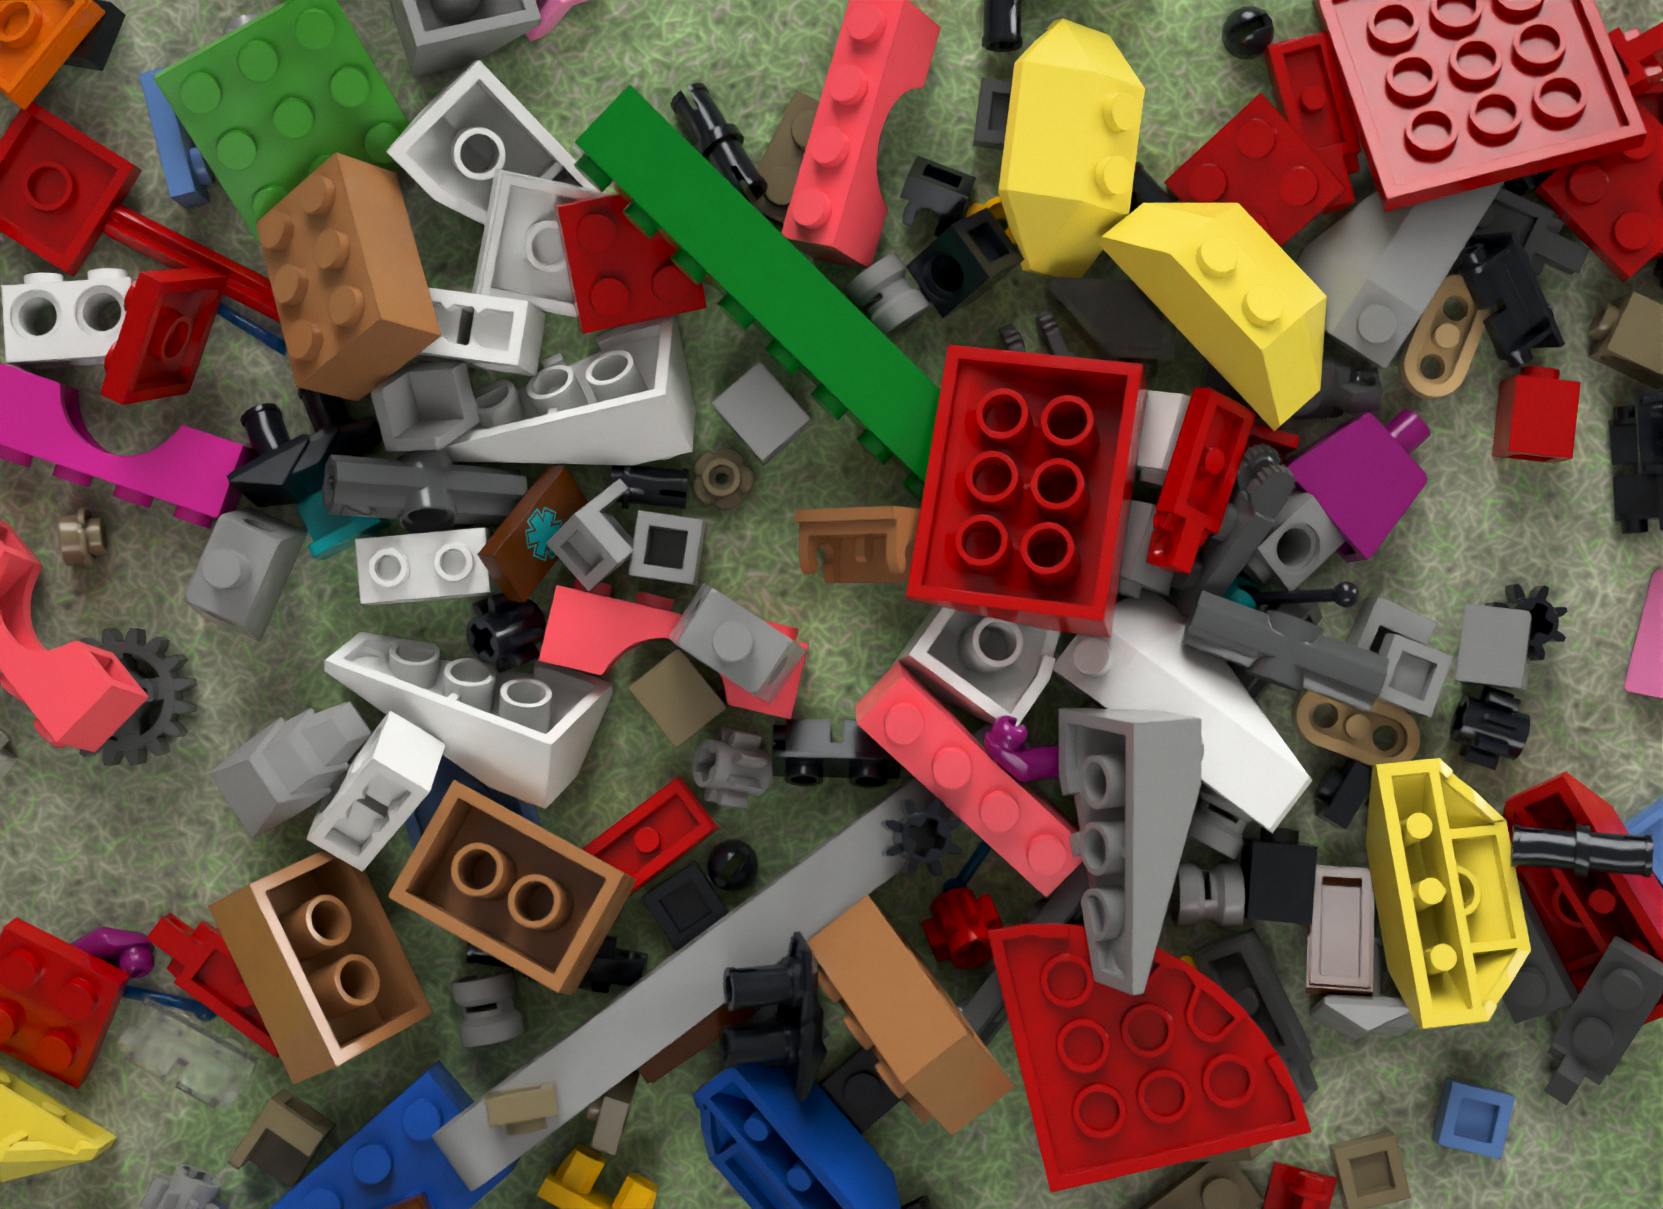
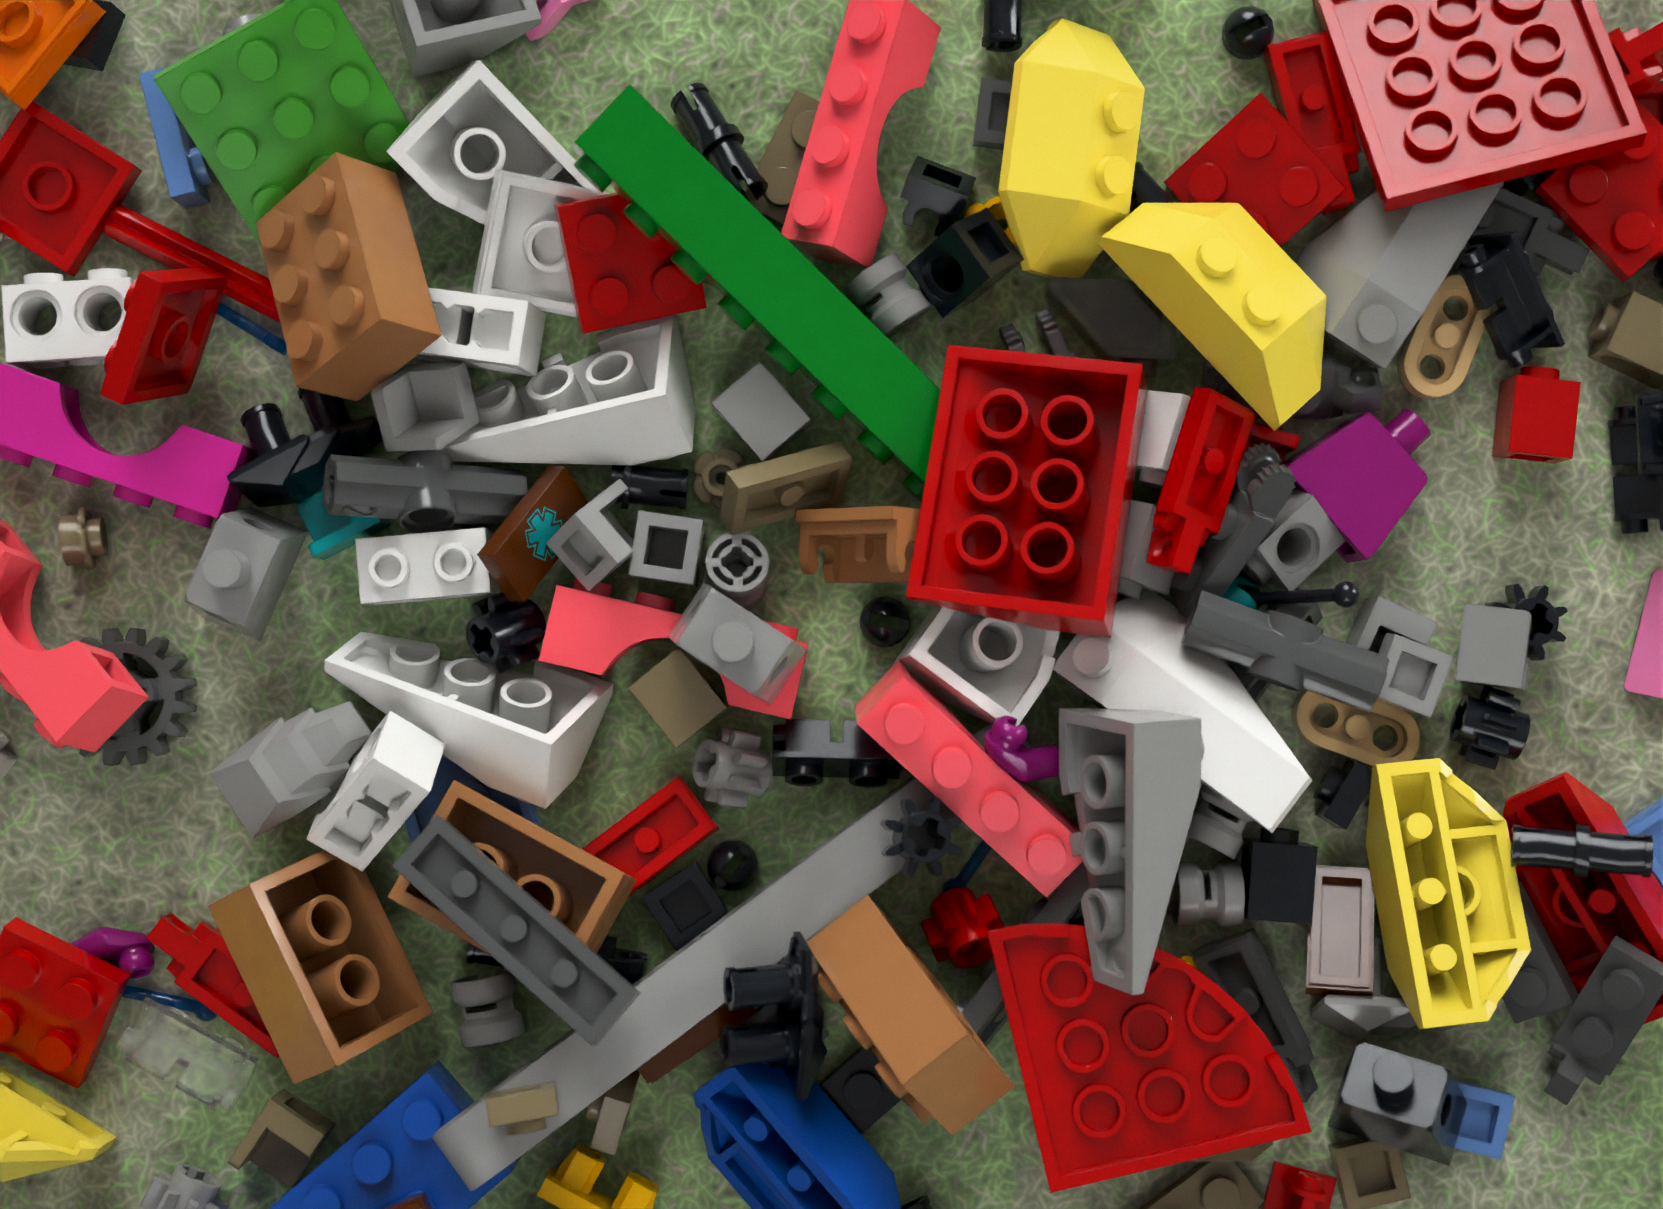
(516, 930): none -> dark grey plate
(736, 581): none -> light grey wheel
(782, 485): none -> dark tan plate
(889, 608): none -> black hinge
(1400, 1103): none -> black torso

